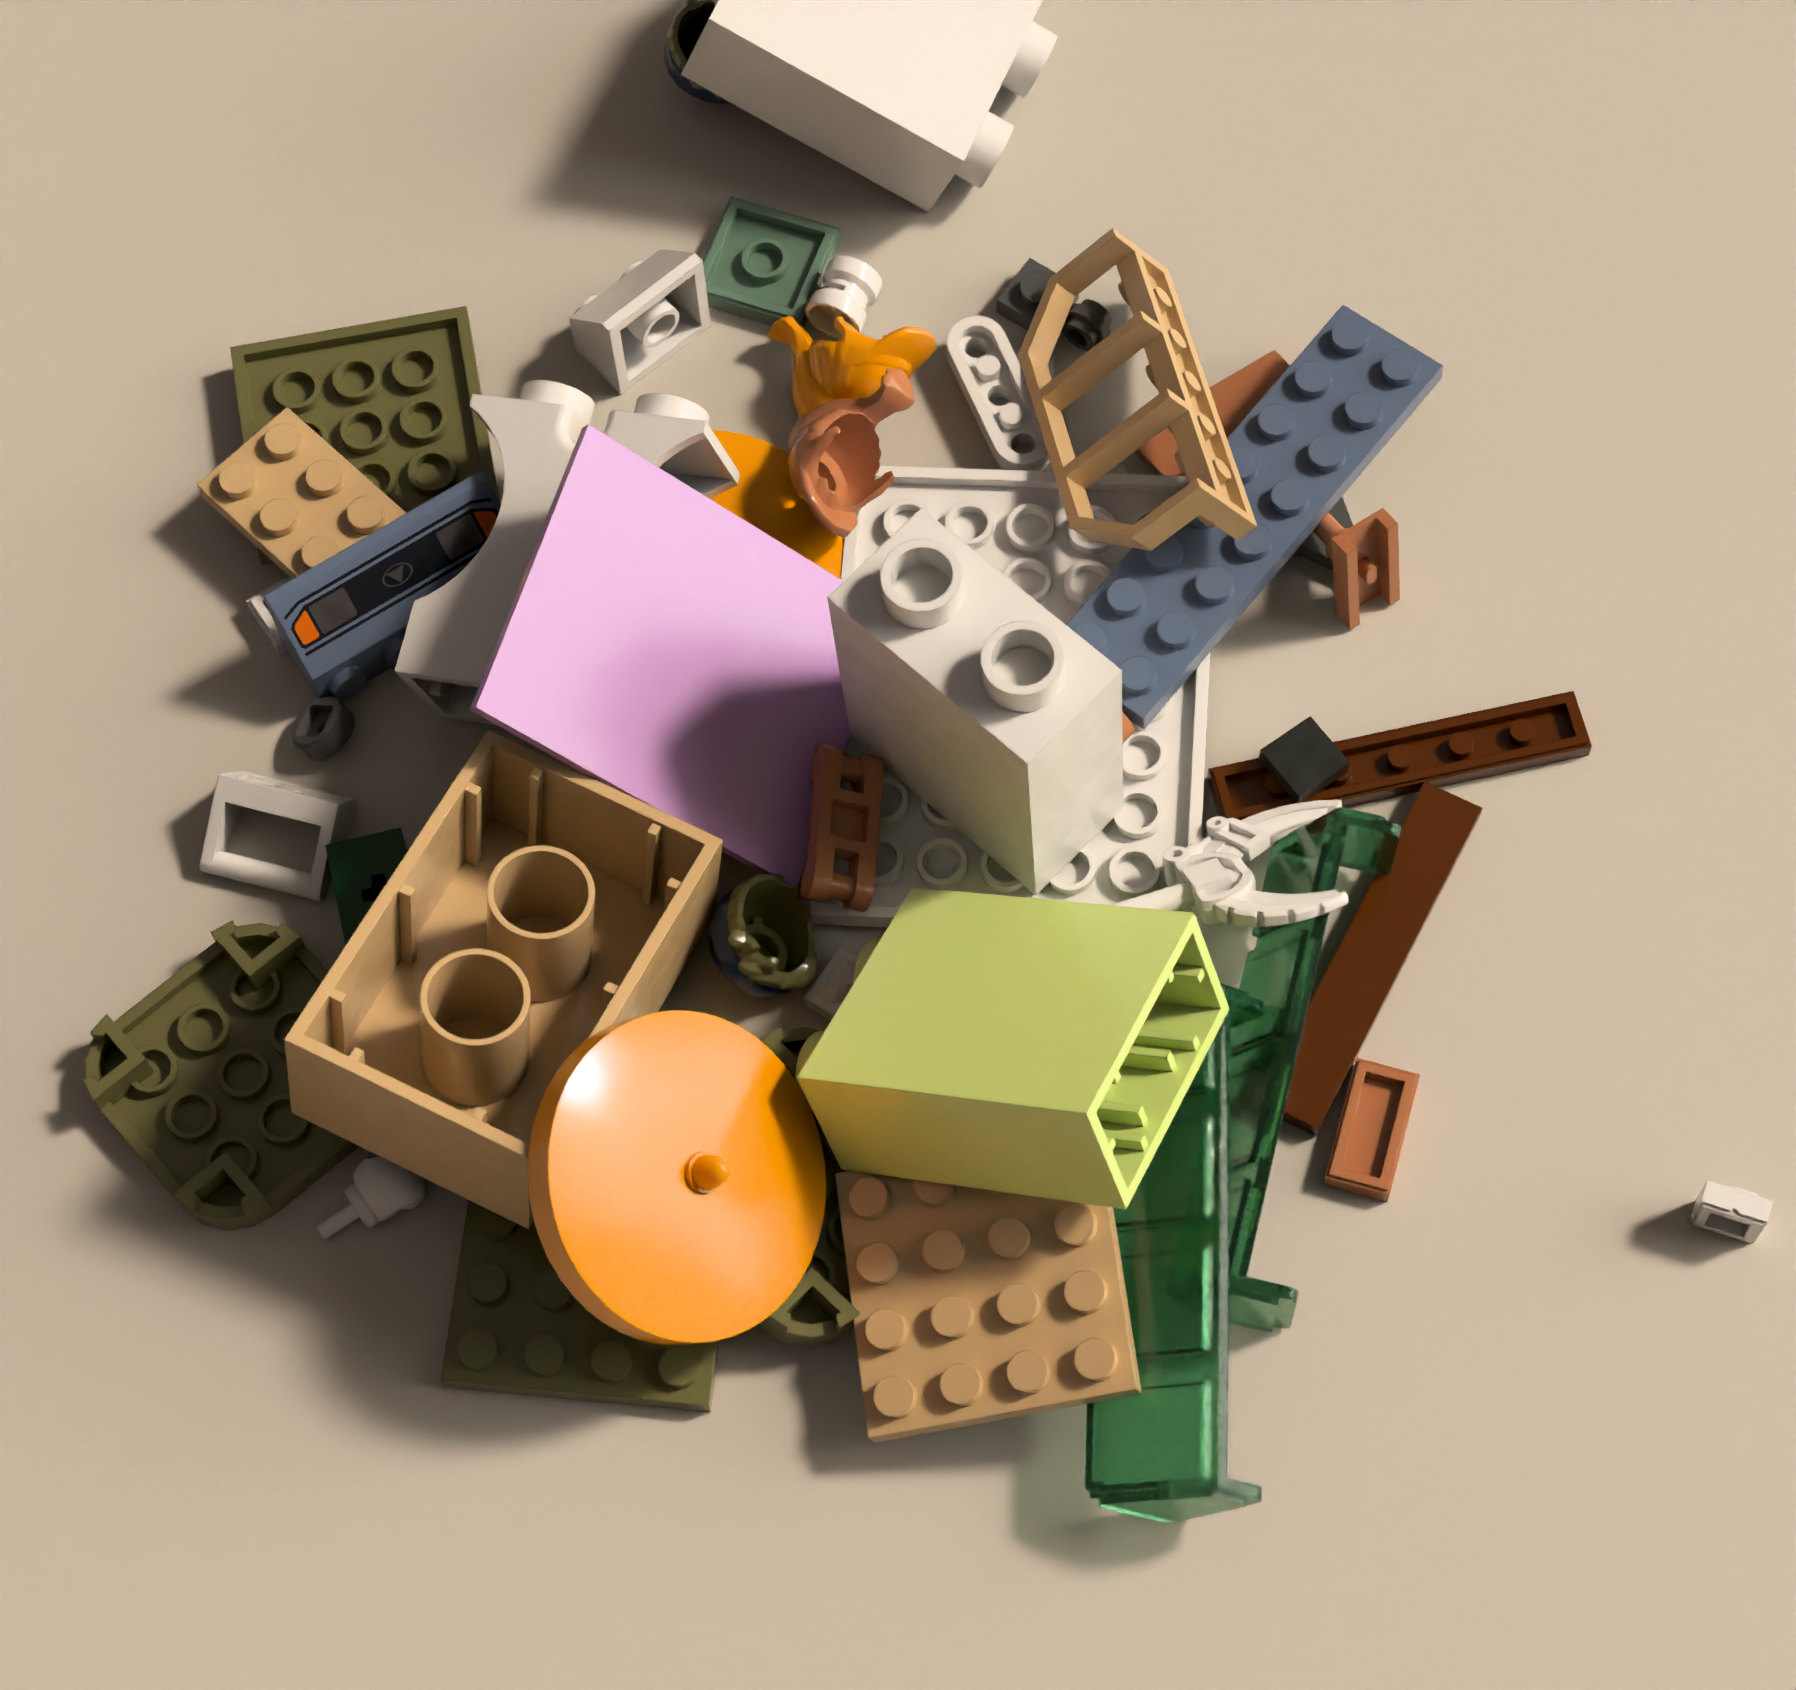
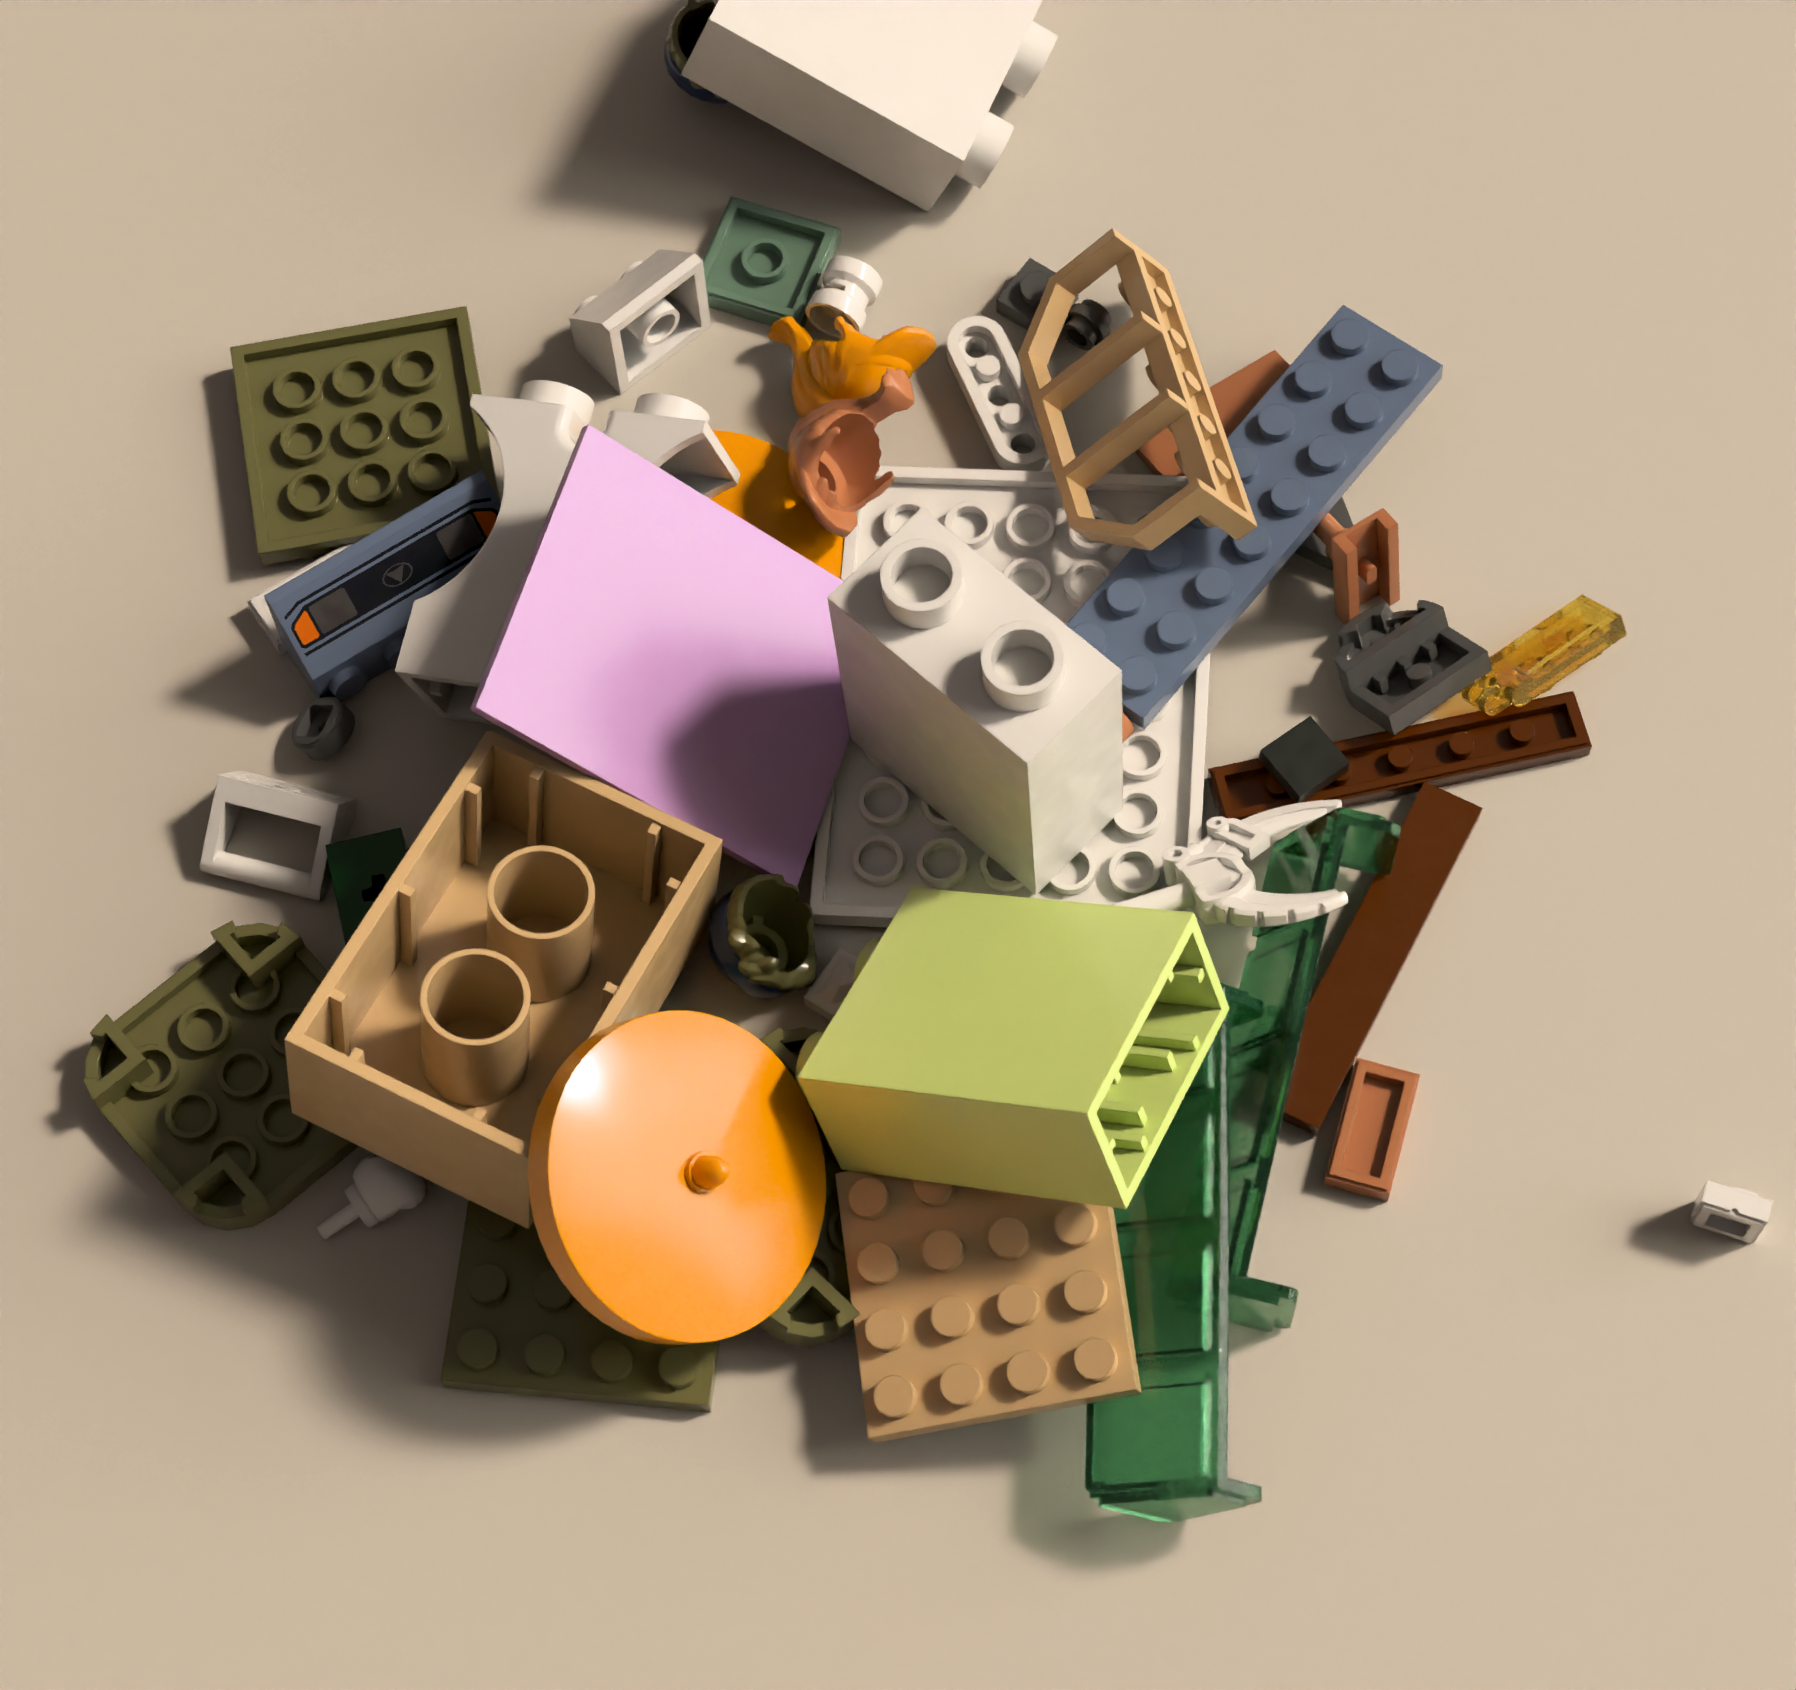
(296, 495): tan plate -> none
(843, 827): nougat plate -> none
(1405, 663): none -> dark grey slope
(1546, 655): none -> clear yellow hinge

